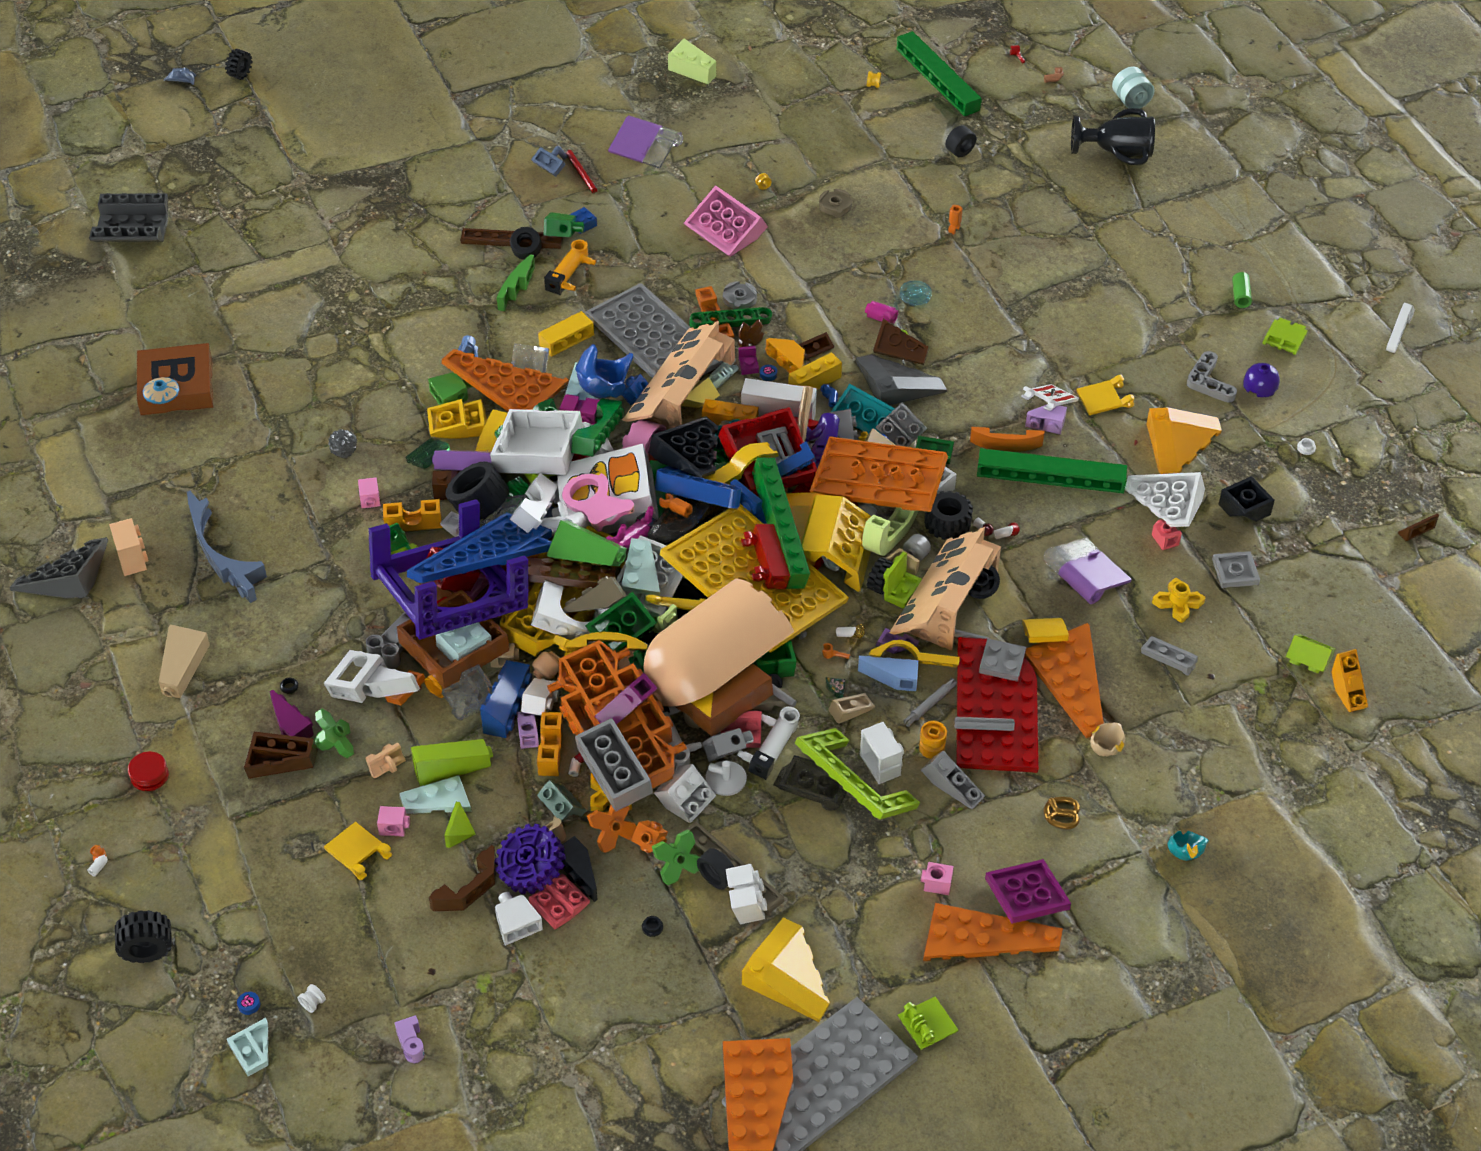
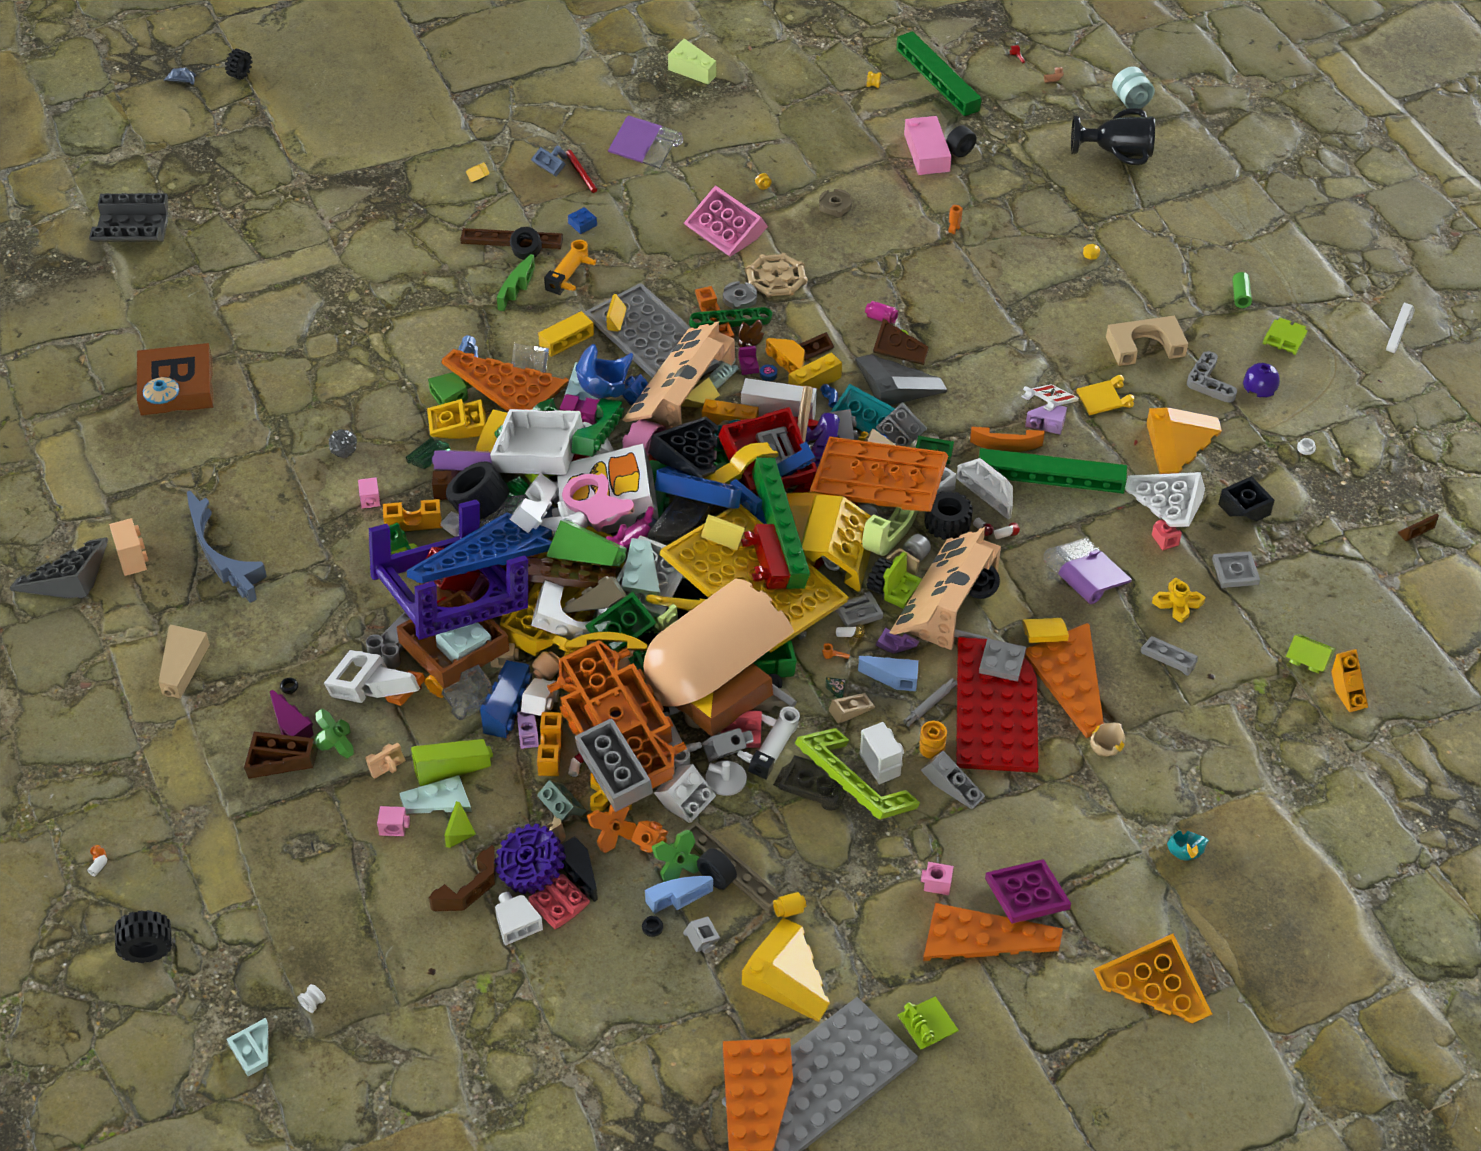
(148, 771): red head -> none
(248, 1003): blue tile -> none
(354, 847): yellow flag -> none
(411, 1045): lavender leg -> none
(477, 172): none -> yellow slope
(561, 225): green torso -> none
(615, 314): none -> yellow slope
(627, 700): magenta slope -> none
(676, 505): orange bar -> none
(678, 892): none -> light blue slope
(702, 935): none -> light grey brick
(722, 532): none -> light yellow slope
(747, 893): white piece -> none
(776, 285): none -> tan plate
(789, 905): none -> yellow brick
(861, 613): none -> light grey plate
(915, 295): clear light blue wheel -> none
(924, 658): yellow piece -> none
(927, 145): none -> bright pink brick
(984, 723): light grey axle -> none
(987, 484): none -> white wedge
(1062, 812): pearl gold piece -> none
(1091, 251): none -> yellow tile
(1157, 977): none -> light orange slope
(1163, 329): none -> tan arch

